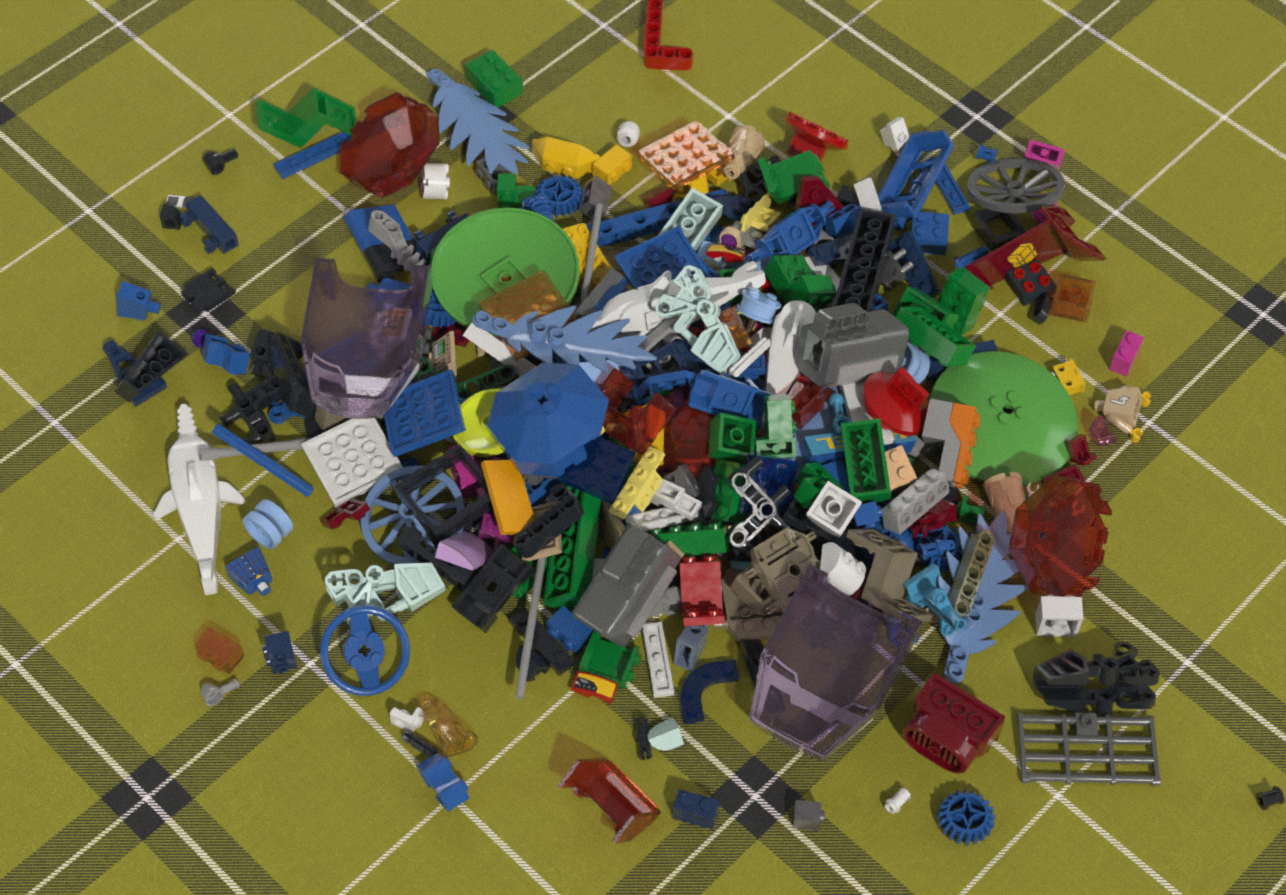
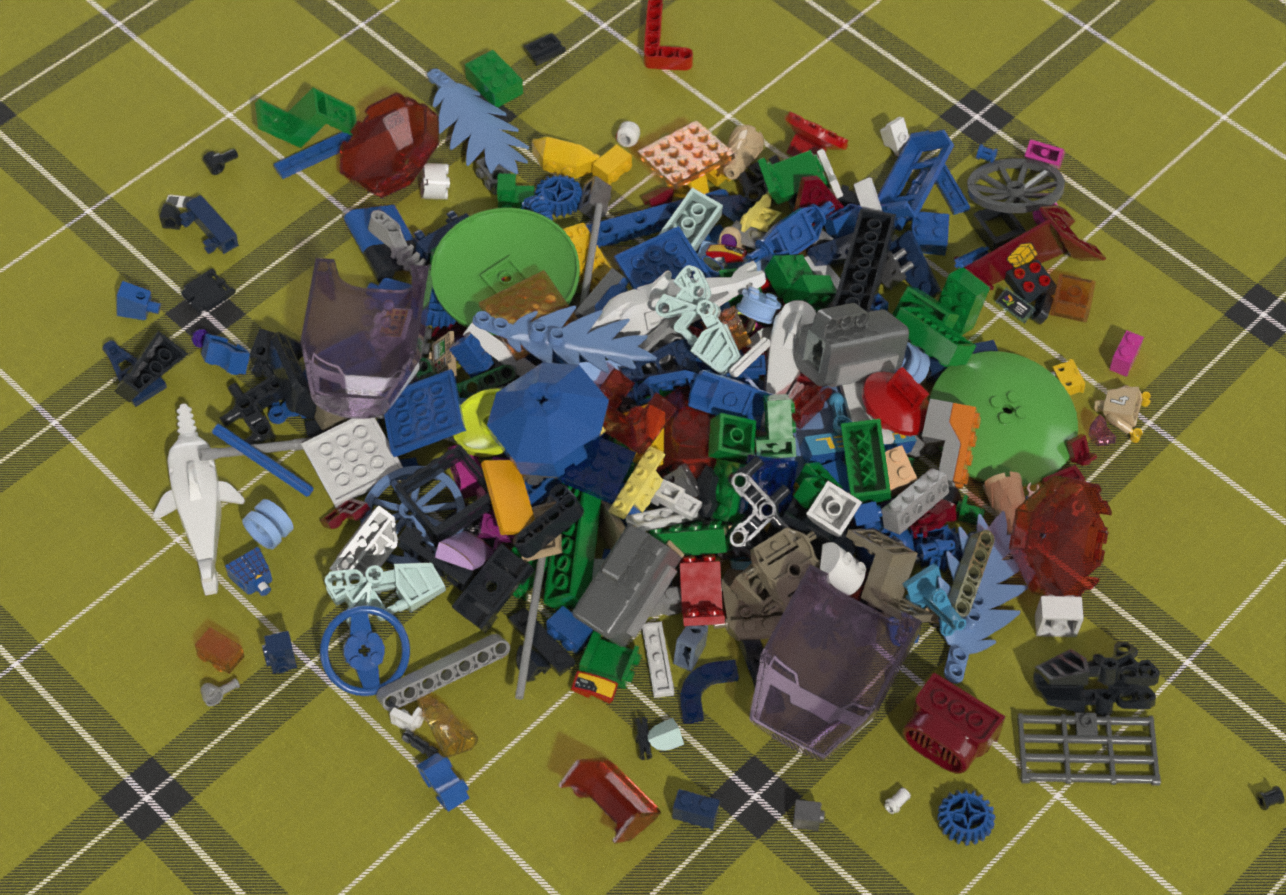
(369, 544): none -> white wedge
(433, 672): none -> light grey beam
(471, 355): none -> blue brick
(544, 49): none -> black plate
(829, 171): none -> white tile
(1015, 305): none -> tile

